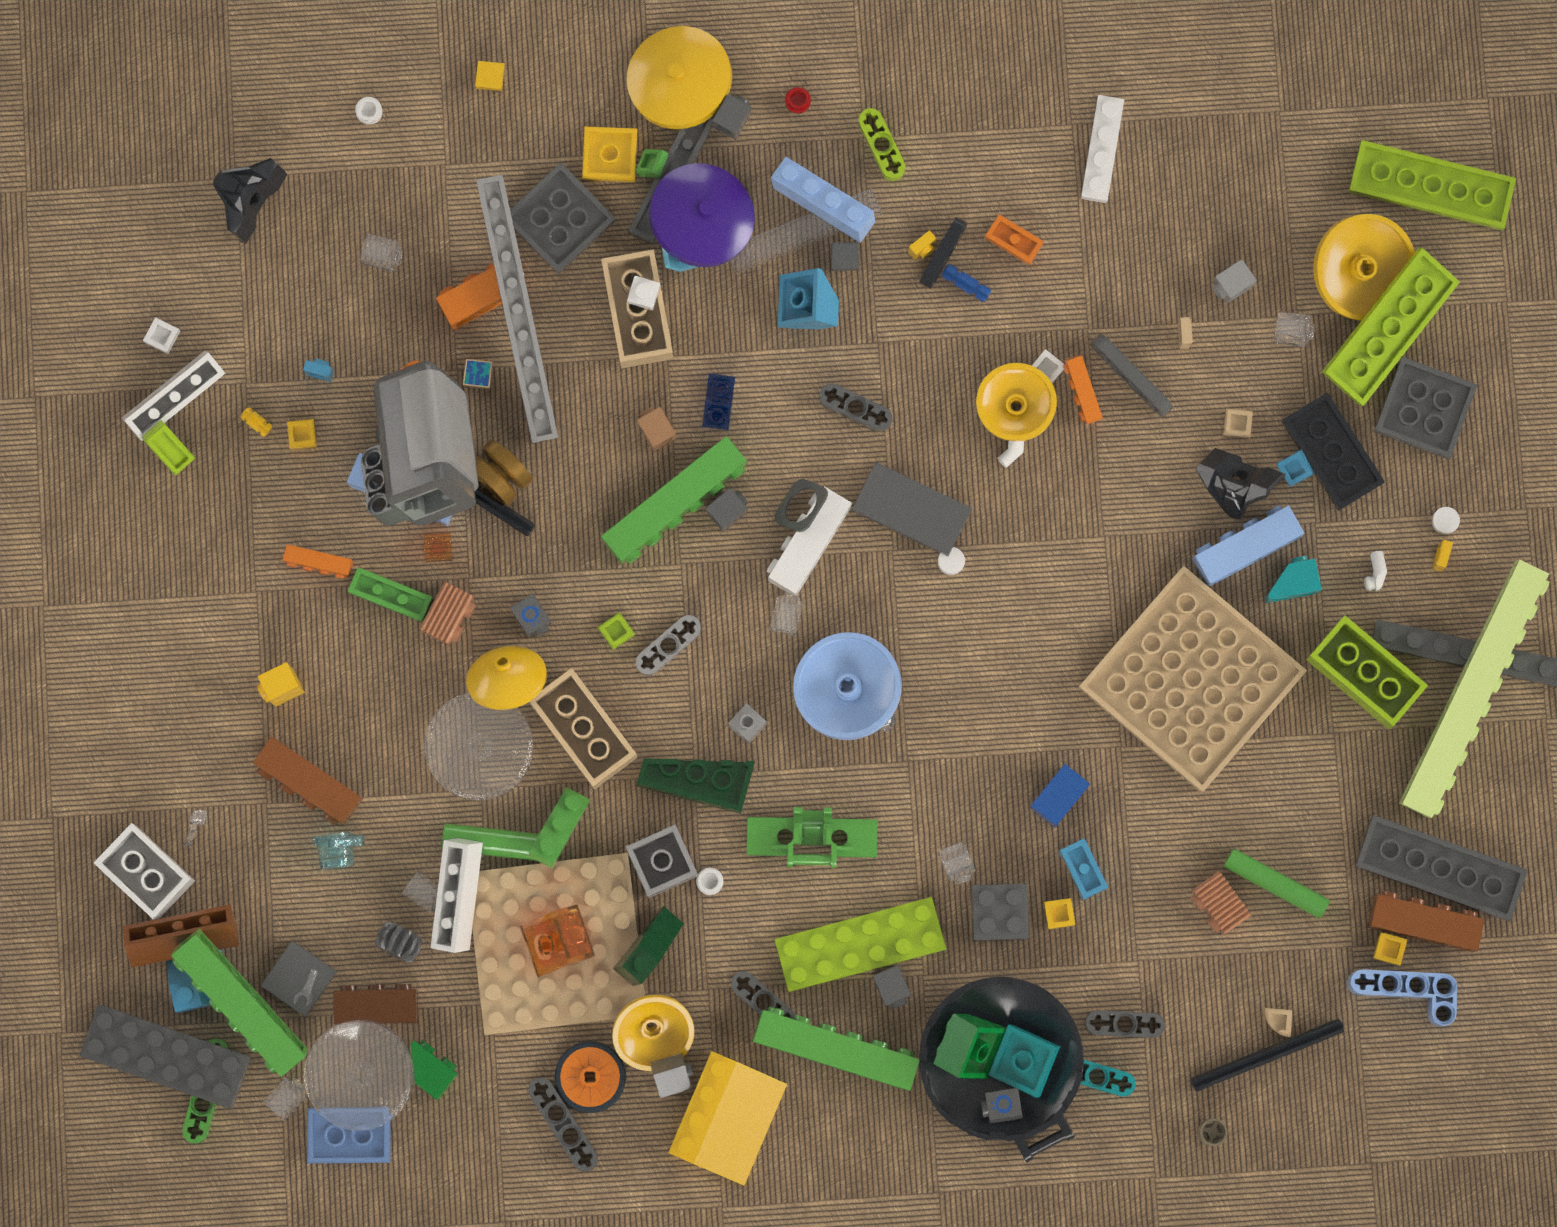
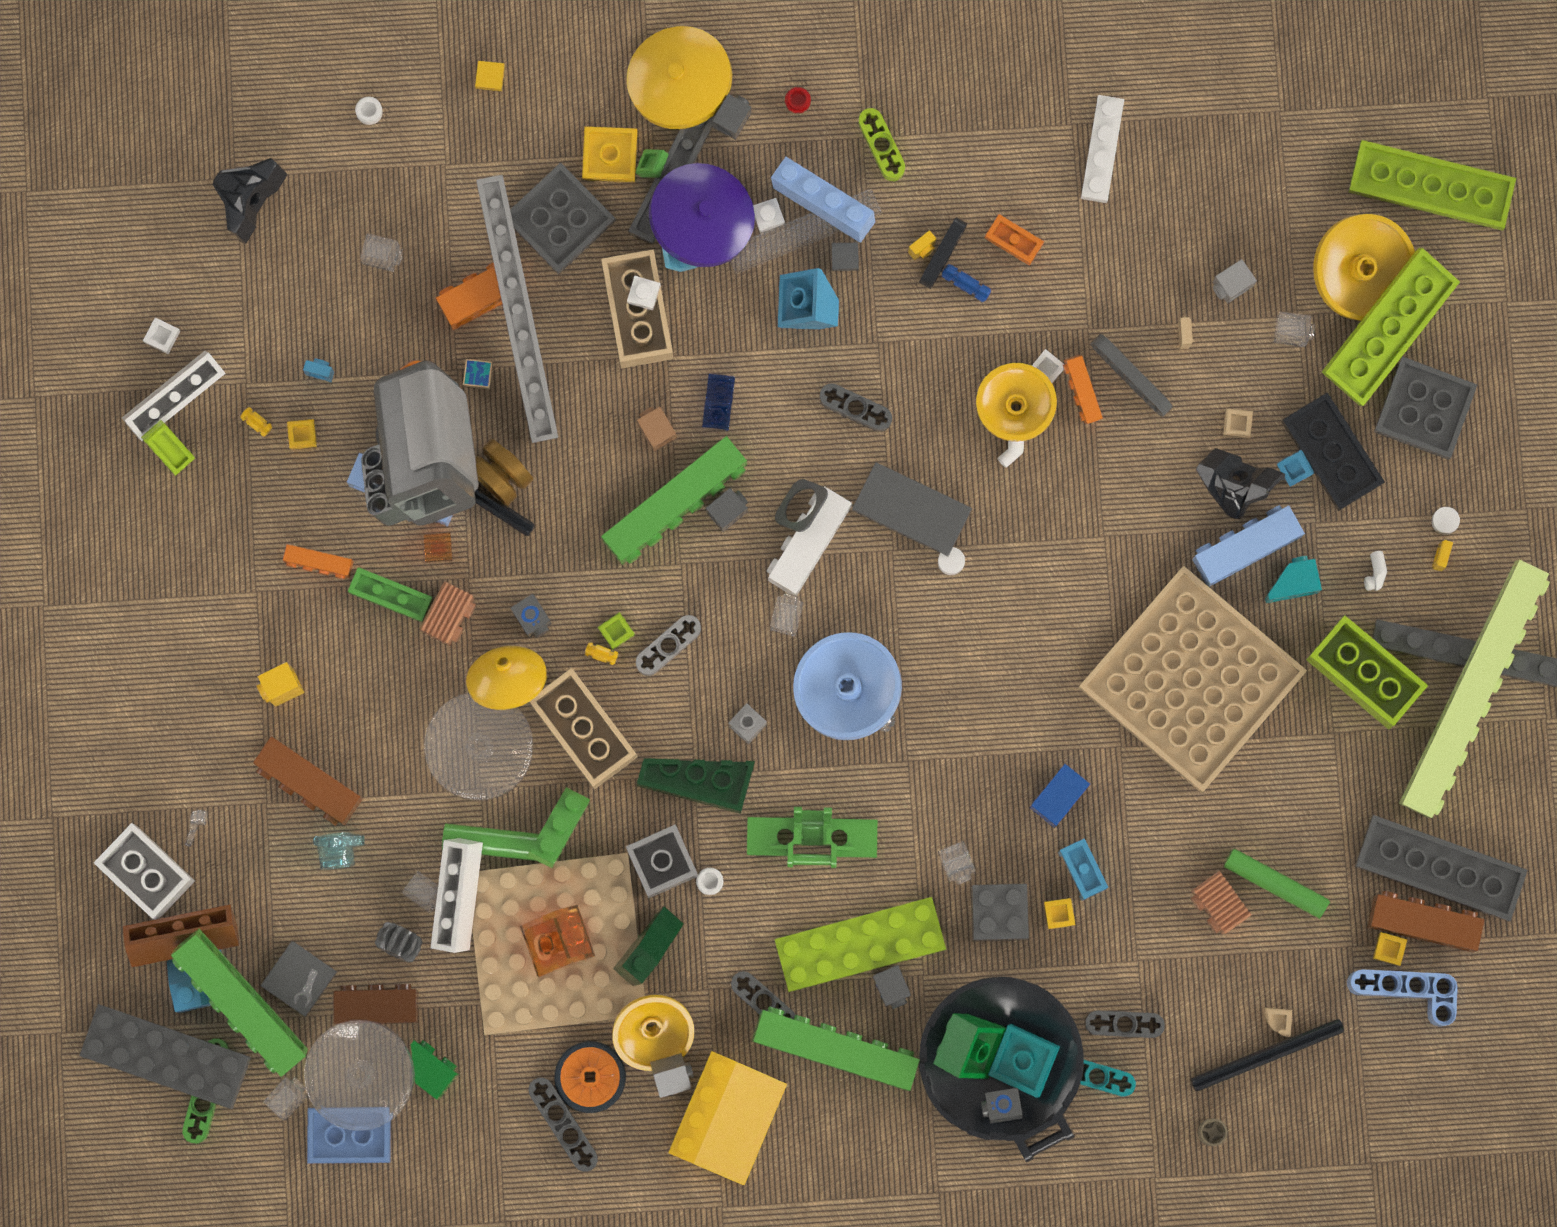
(601, 653): none -> yellow piece
(768, 215): none -> white plate

